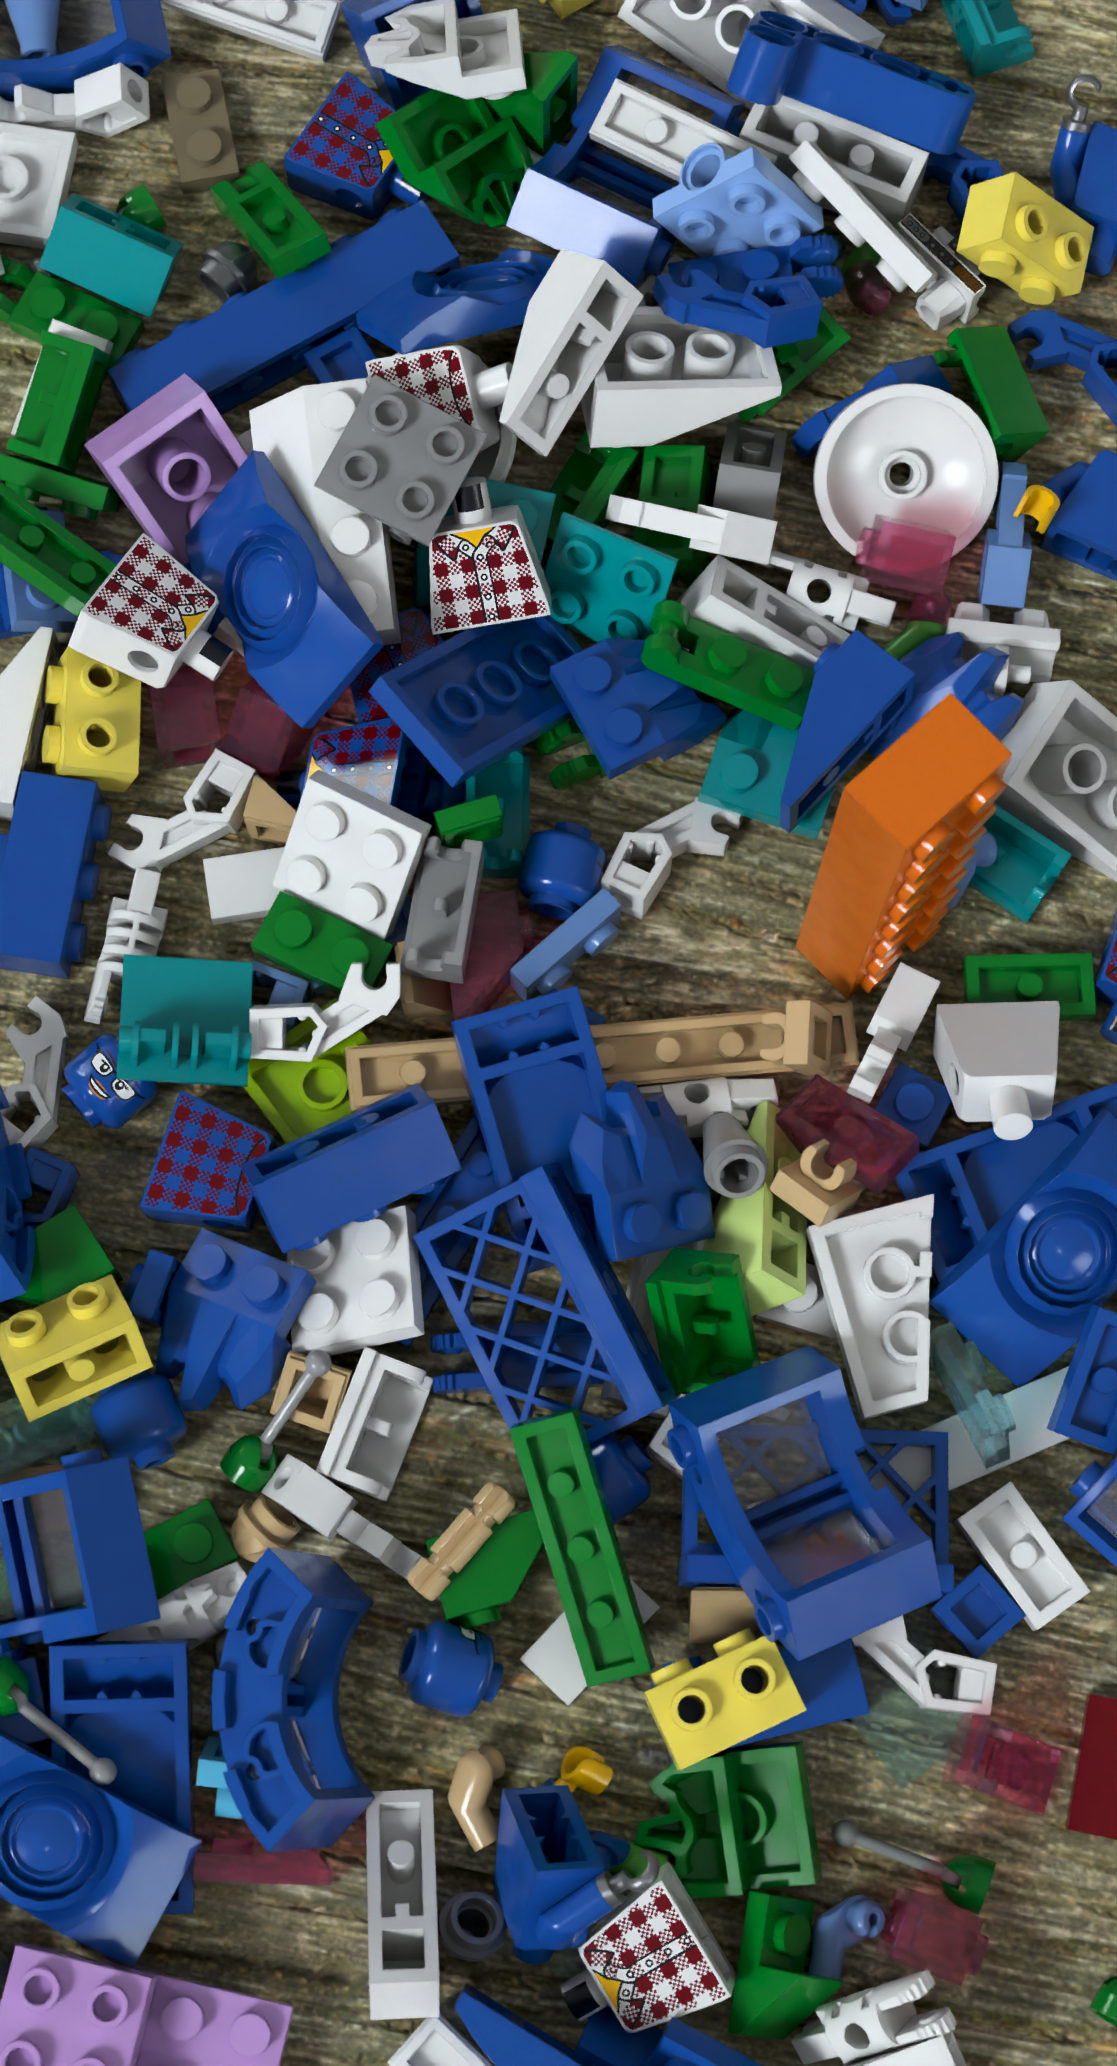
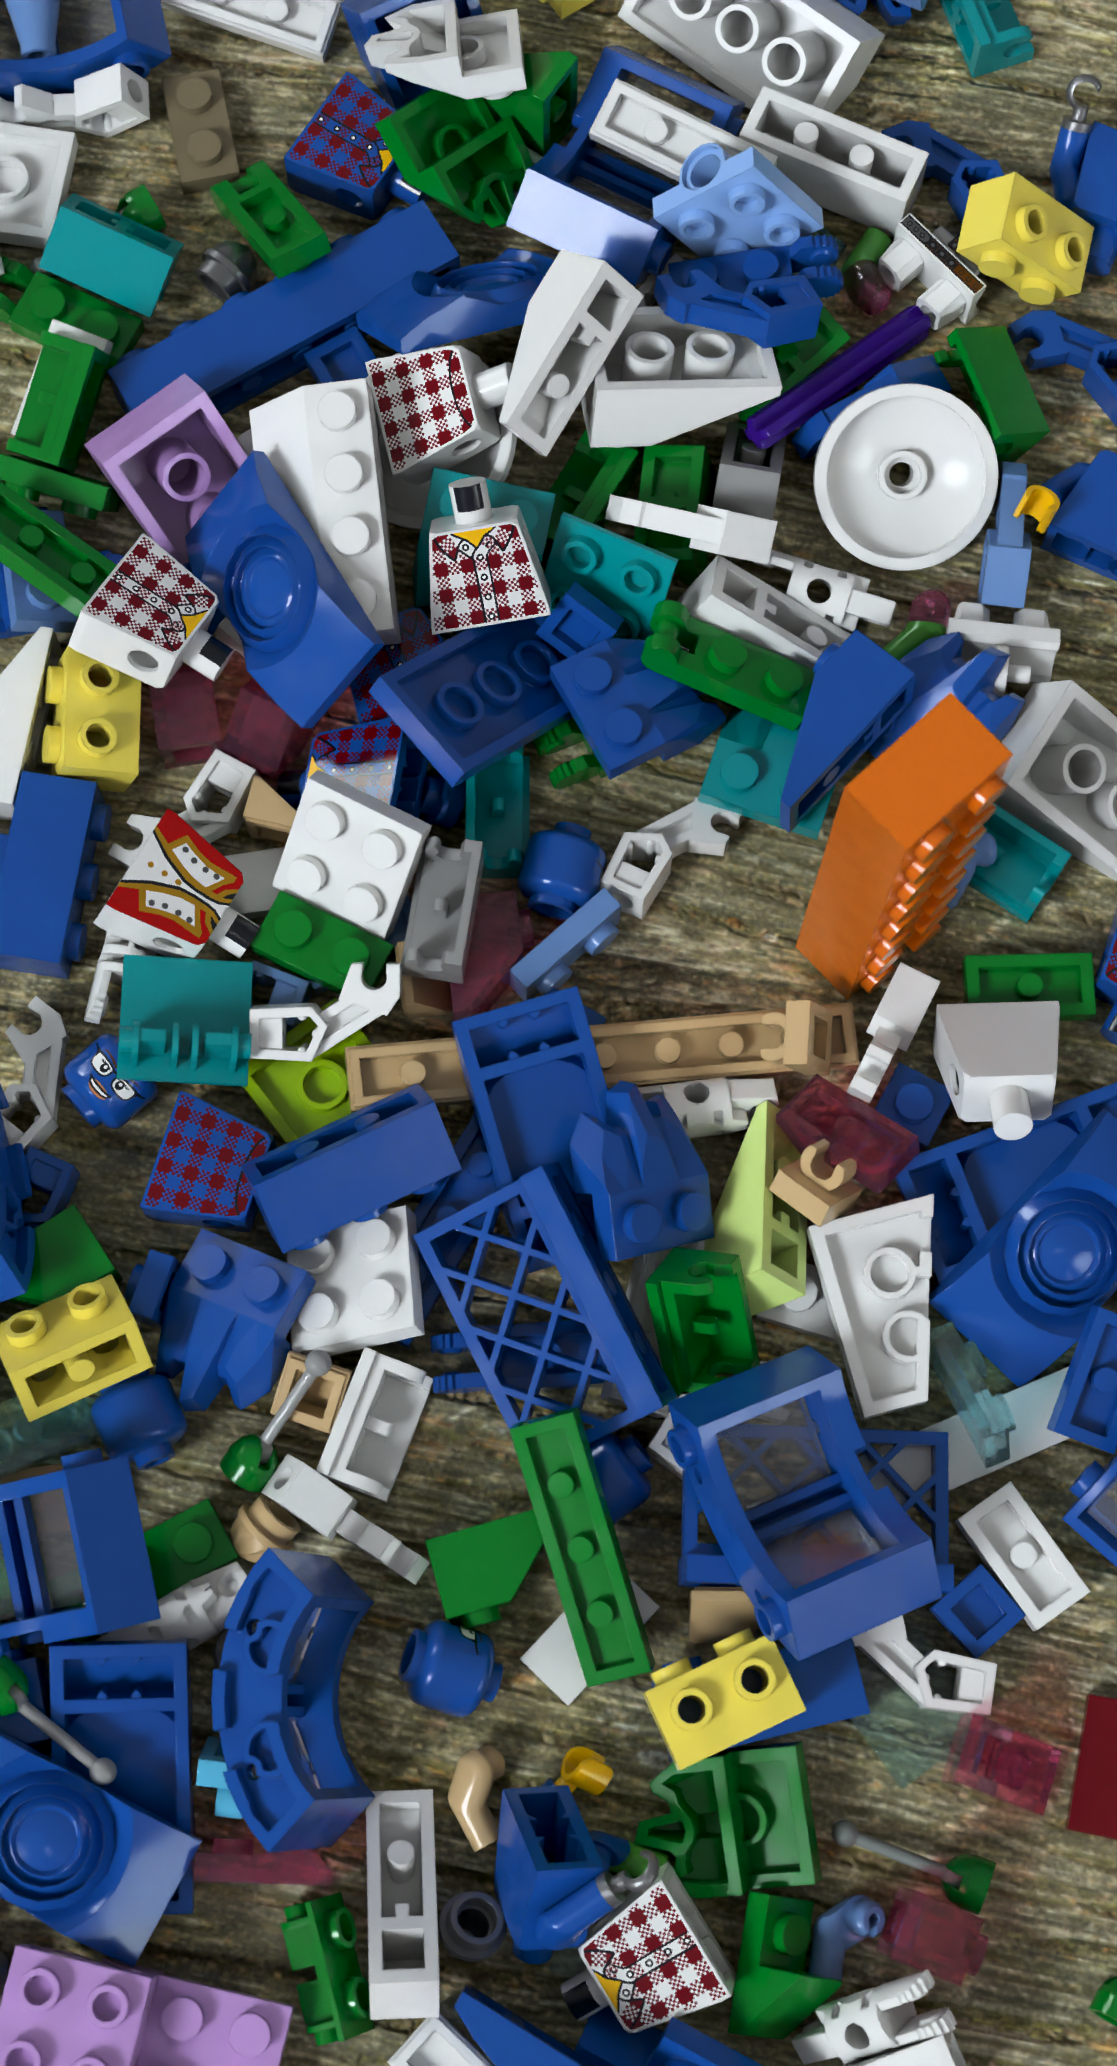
(178, 896): none -> torso
(324, 1937): none -> green hinge
(401, 461): light grey hinge -> none
(461, 1540): tan axle -> none
(471, 820): green tile -> none
(578, 622): none -> blue plate
(731, 1157): light grey cone -> none
(837, 377): none -> dark purple axle
(849, 81): blue beam -> none
(860, 218): white plate -> none
(905, 555): clear pink brick -> none

